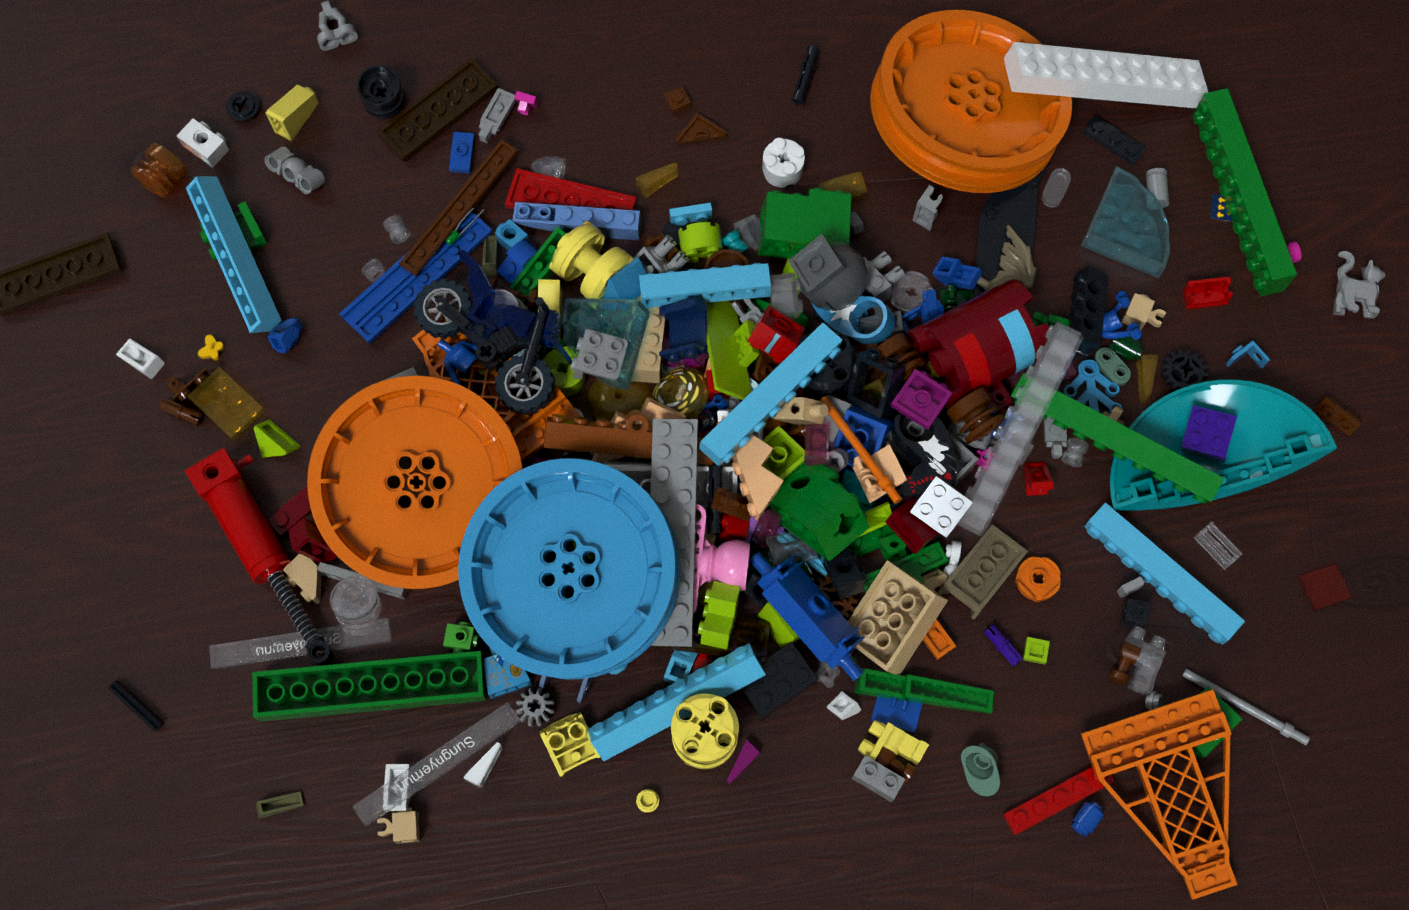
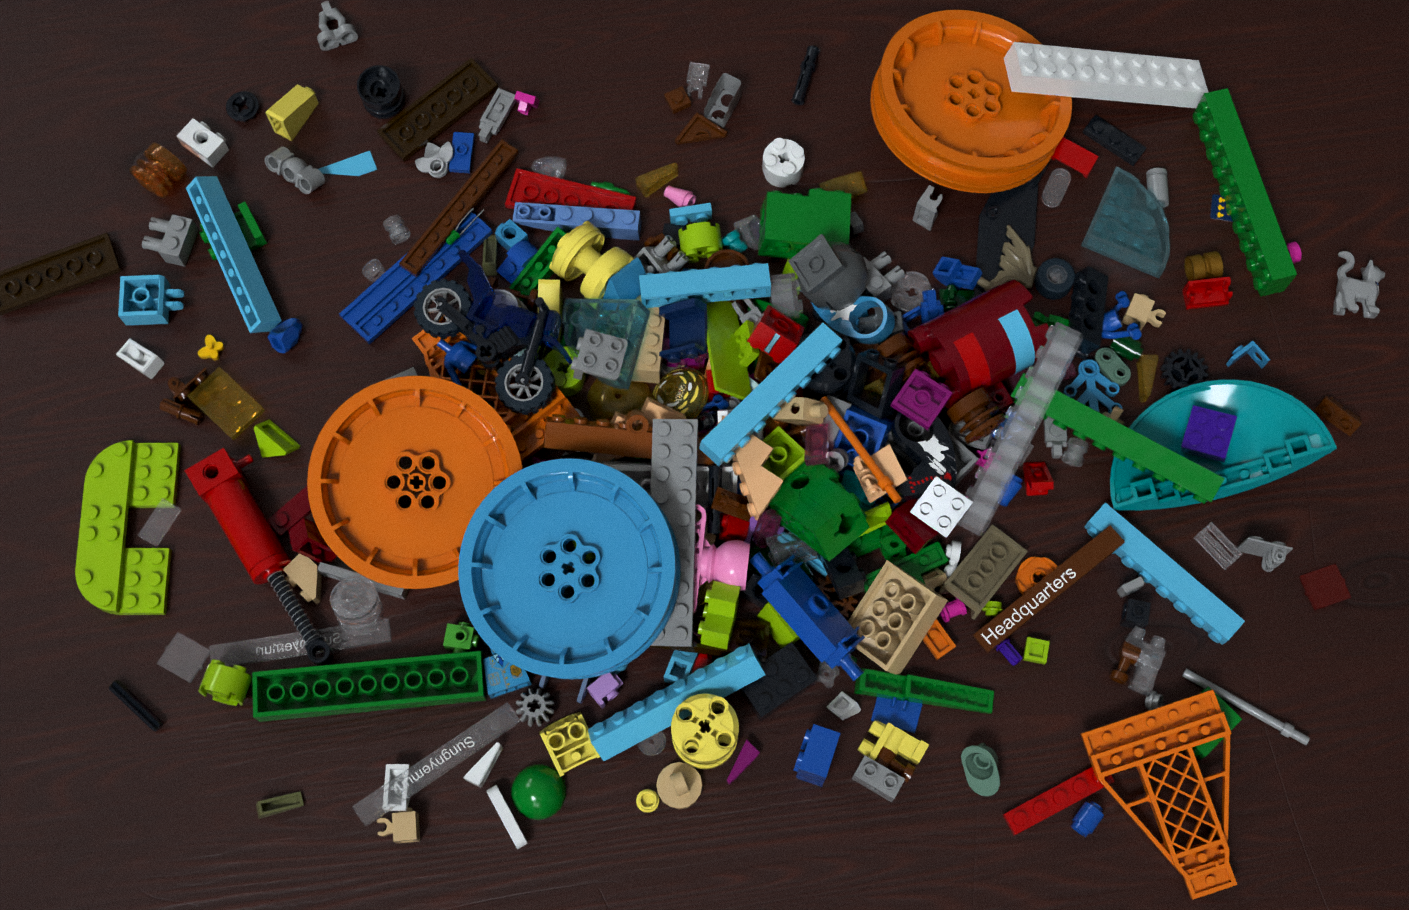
(107, 572): none -> lime plate
(147, 300): none -> medium azure hinge
(159, 522): none -> clear plate
(177, 241): none -> light grey brick
(183, 657): none -> clear piece
(225, 683): none -> lime brick
(352, 166): none -> medium azure sticker
(434, 158): none -> light grey plate
(506, 816): none -> white beam
(538, 792): none -> green piece
(605, 688): none -> lavender brick
(609, 186): none -> green piece
(655, 748): none -> clear plate
(679, 785): none -> tan tile
(680, 196): none -> bright pink cone
(697, 77): none -> clear plate
(731, 86): none -> light grey piece
(816, 759): none -> blue brick
(953, 609): none -> dark pink bush
(992, 608): none -> lime plate
(1012, 490): none -> blue cone
(1048, 589): none -> reddish brown tile
(1054, 271): none -> black wheel
(1075, 156): none -> red hinge
(1200, 267): none -> pearl gold wheel
(1272, 553): none -> light grey hinge

